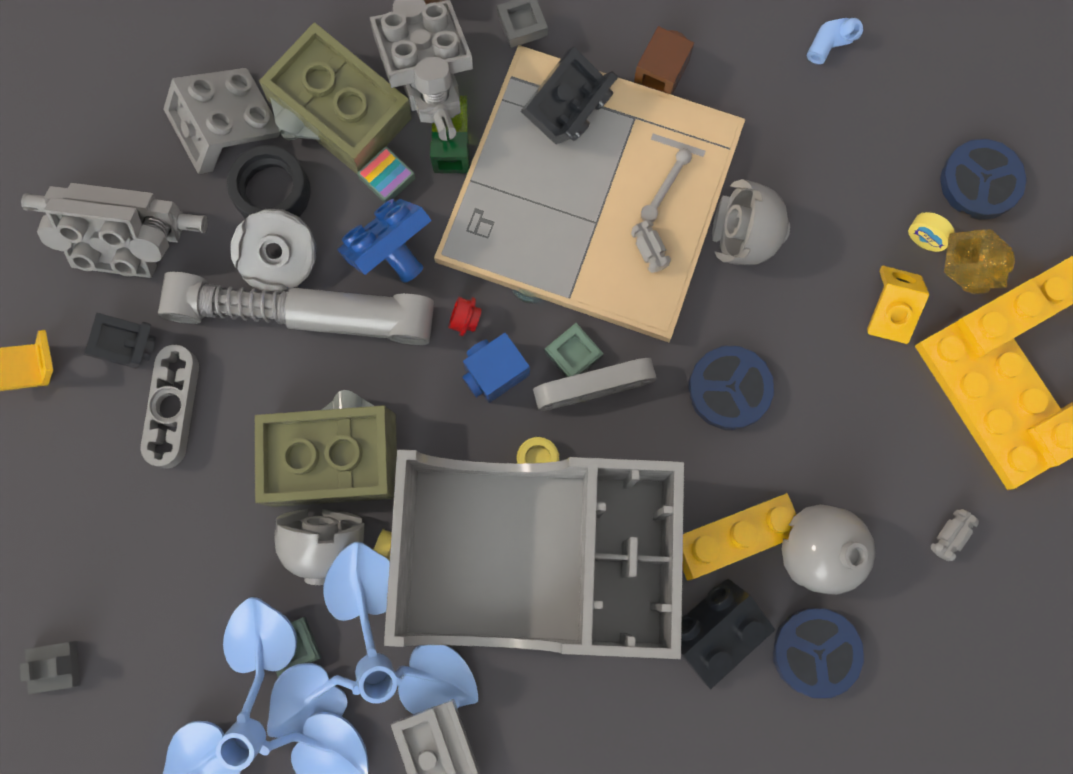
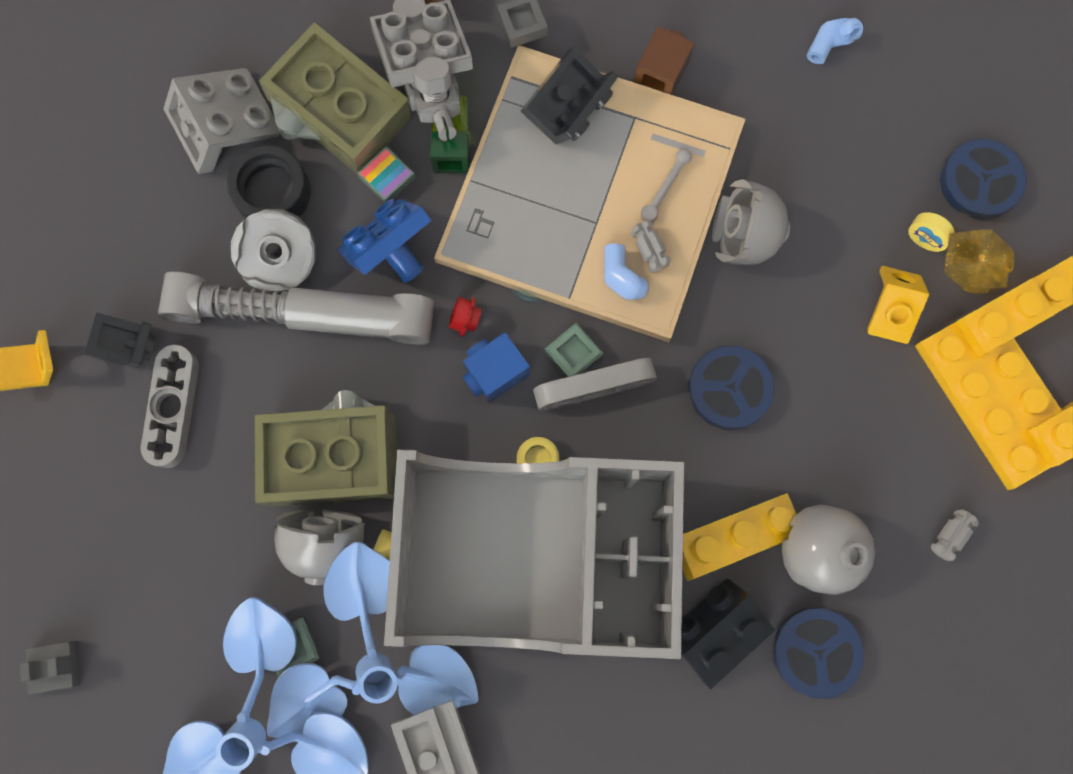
(110, 227): light grey piece -> none
(620, 278): none -> light blue arm

